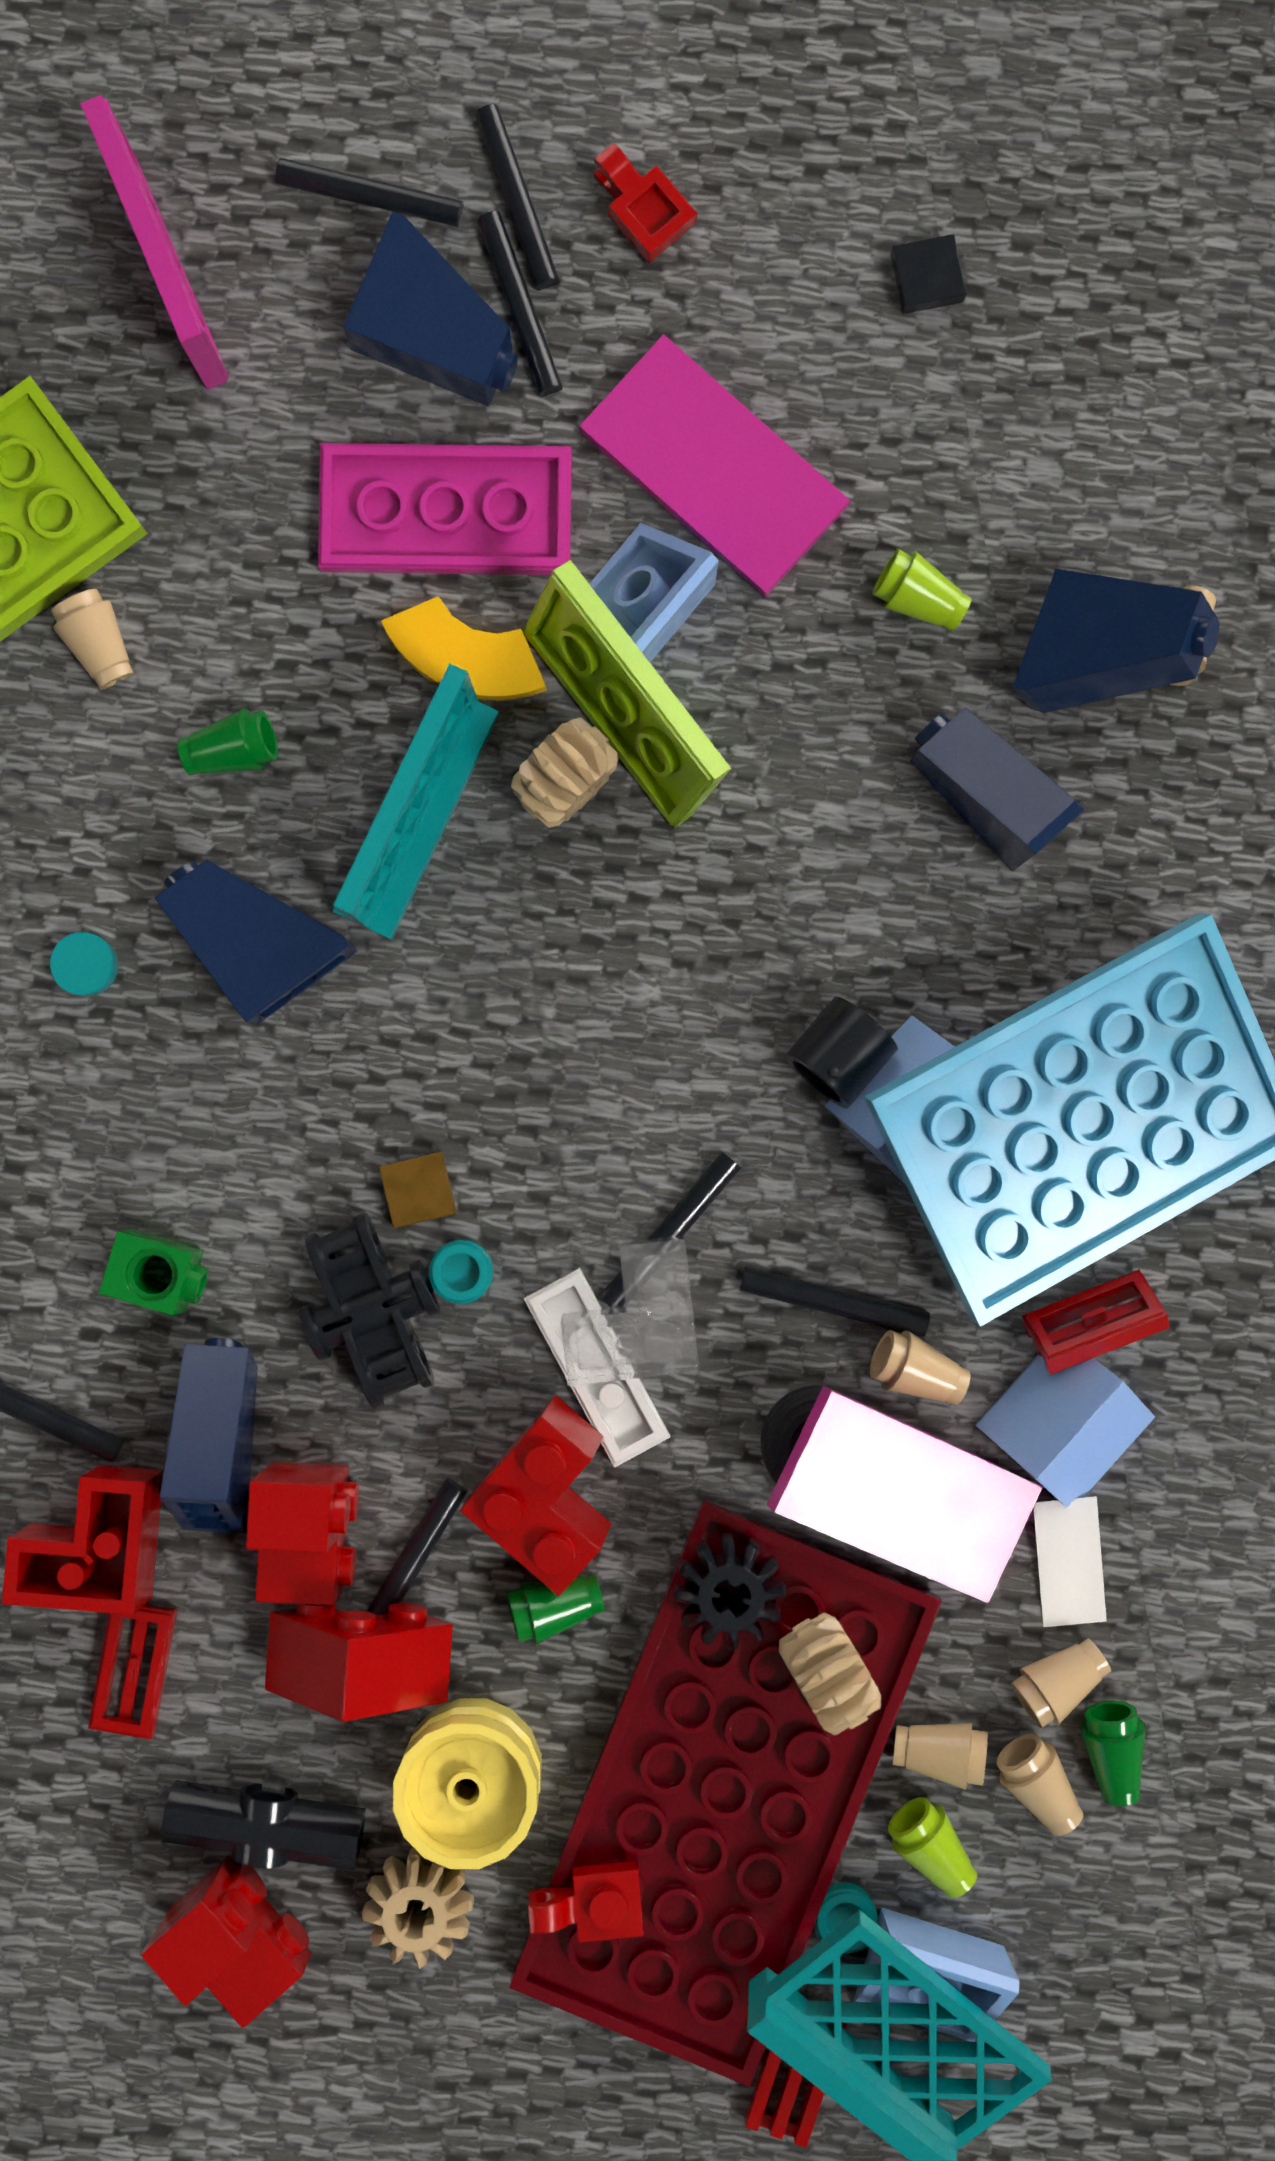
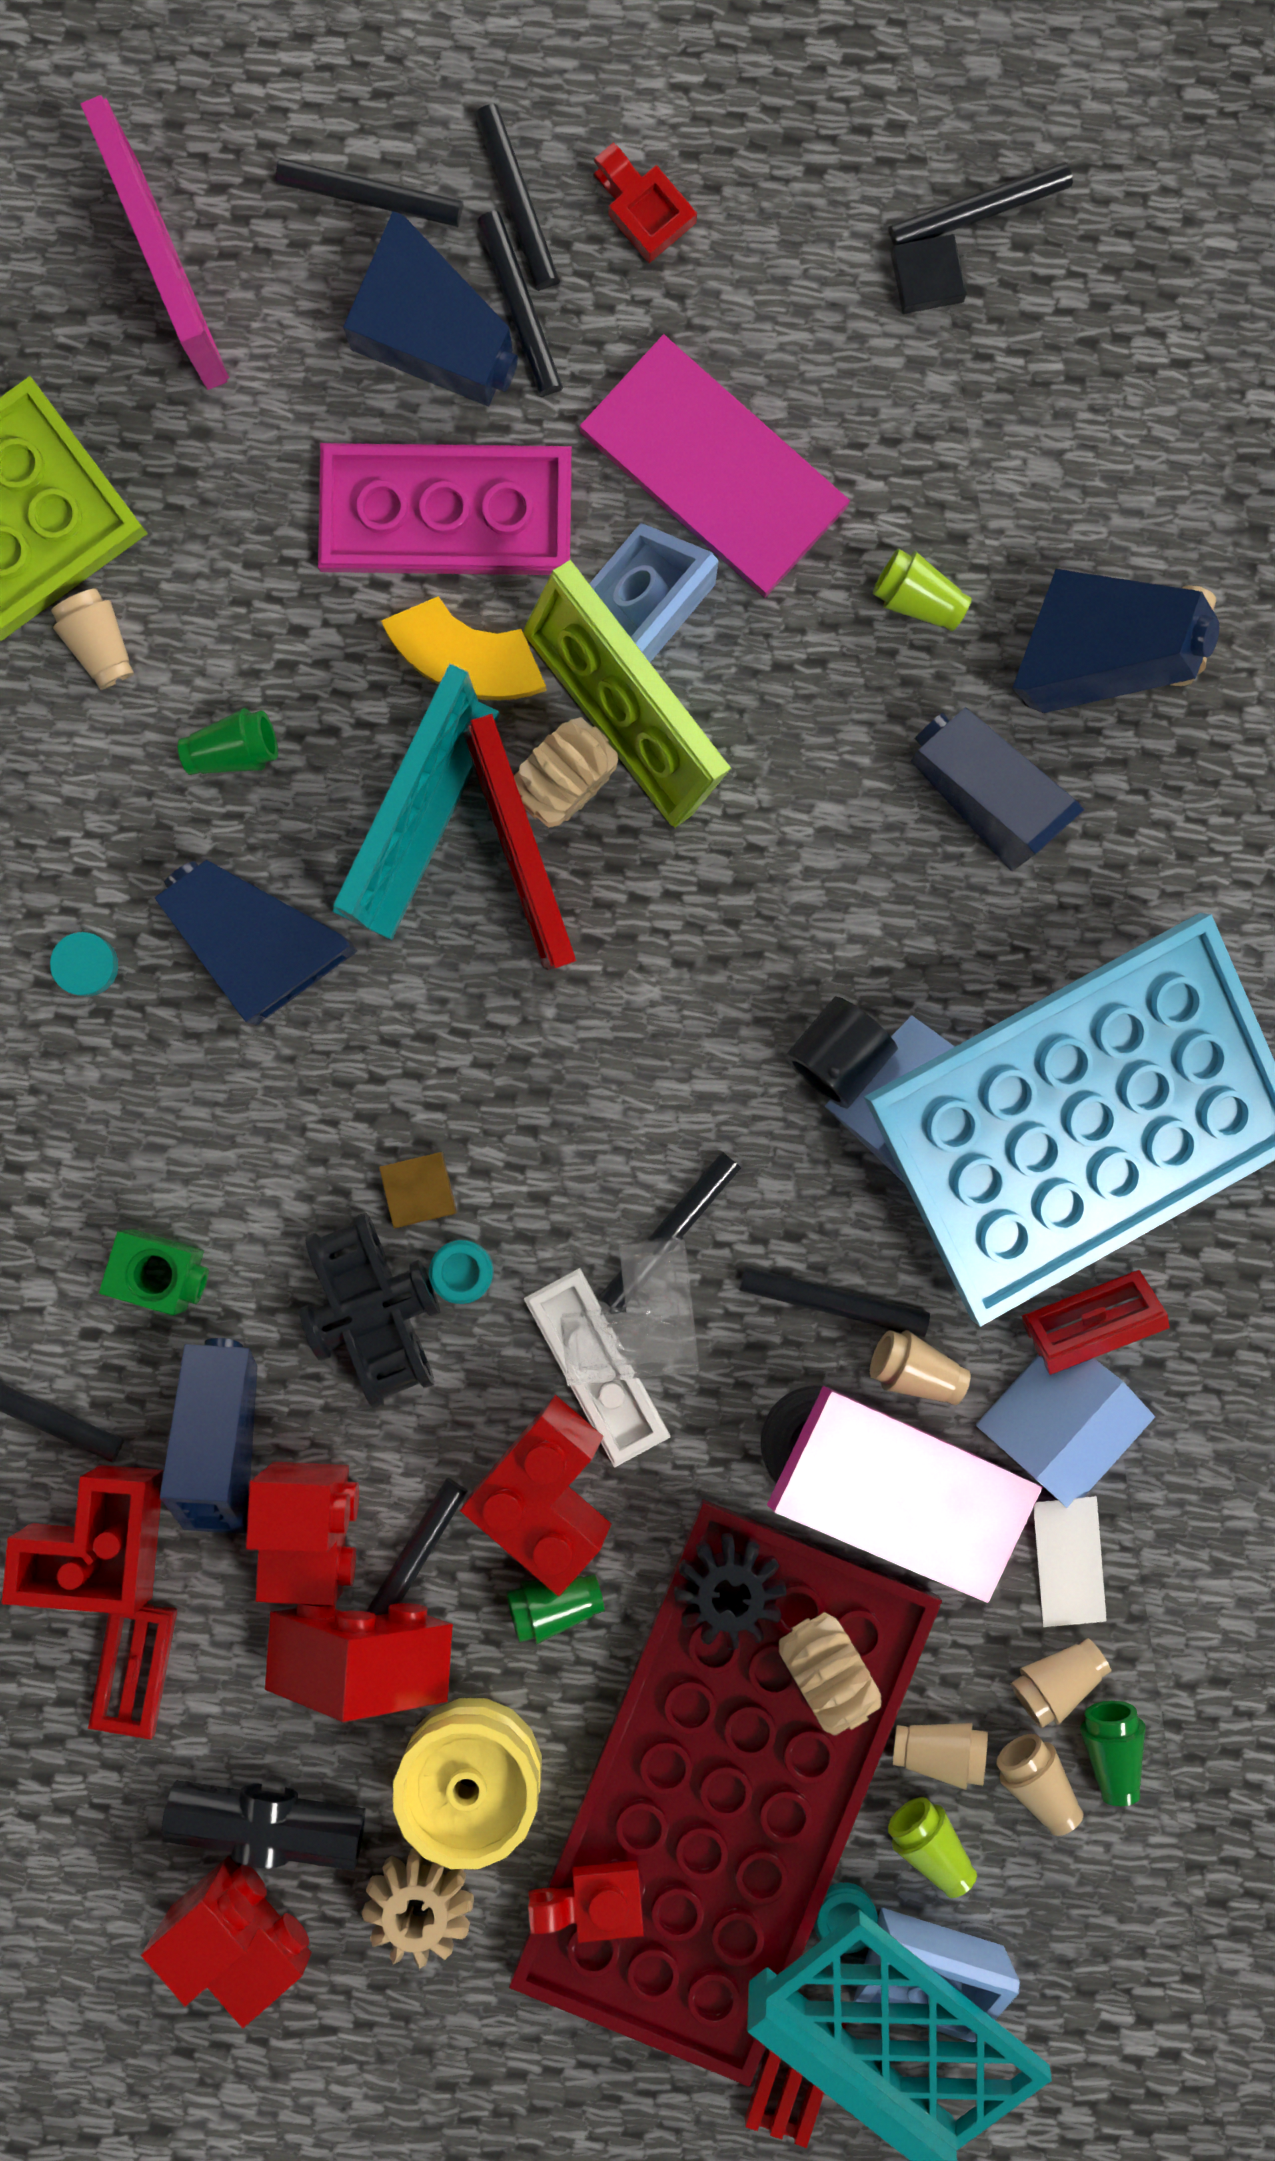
(518, 842): none -> red tile
(982, 205): none -> black bar

